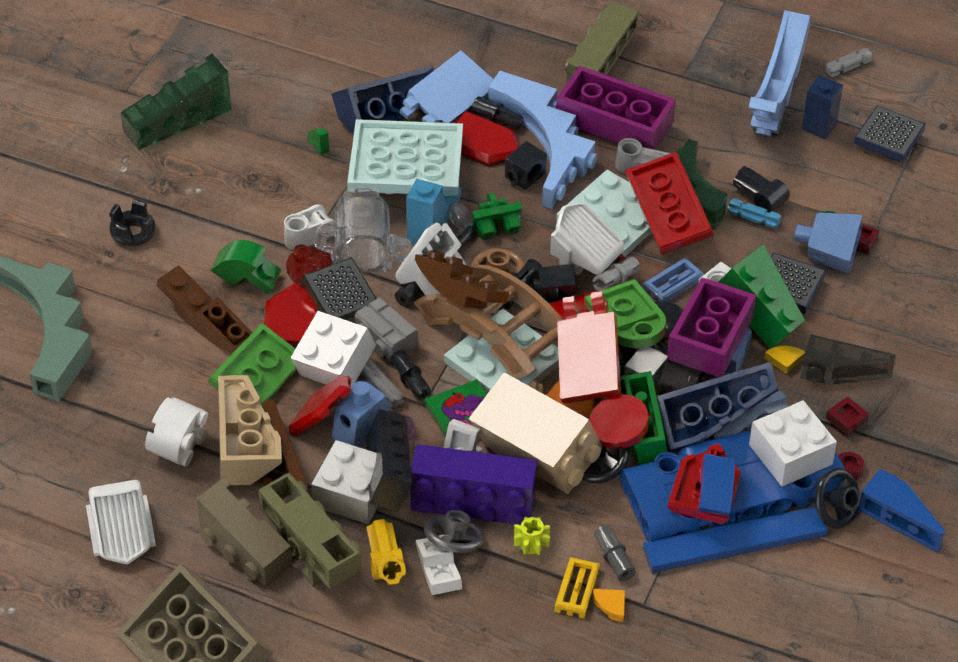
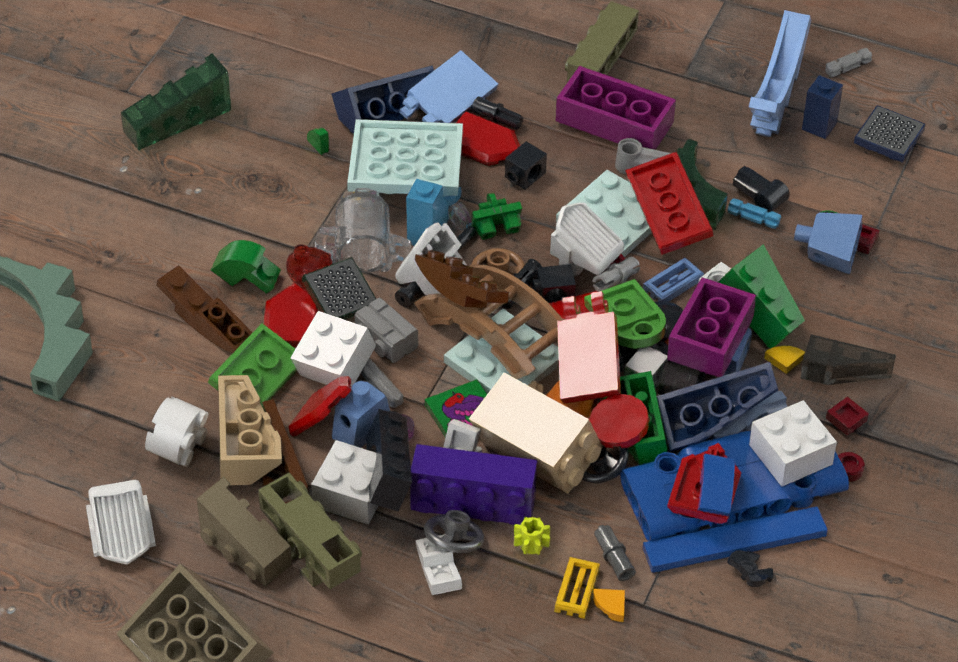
(136, 216): black piece -> none
(304, 226): white piece -> none
(385, 556): yellow piece -> none
(410, 374): black axle -> none
(554, 129): light blue arch -> none
(747, 566): none -> black piece
(800, 278): tile -> none
(843, 498): black piece -> none
(898, 507): blue slope -> none

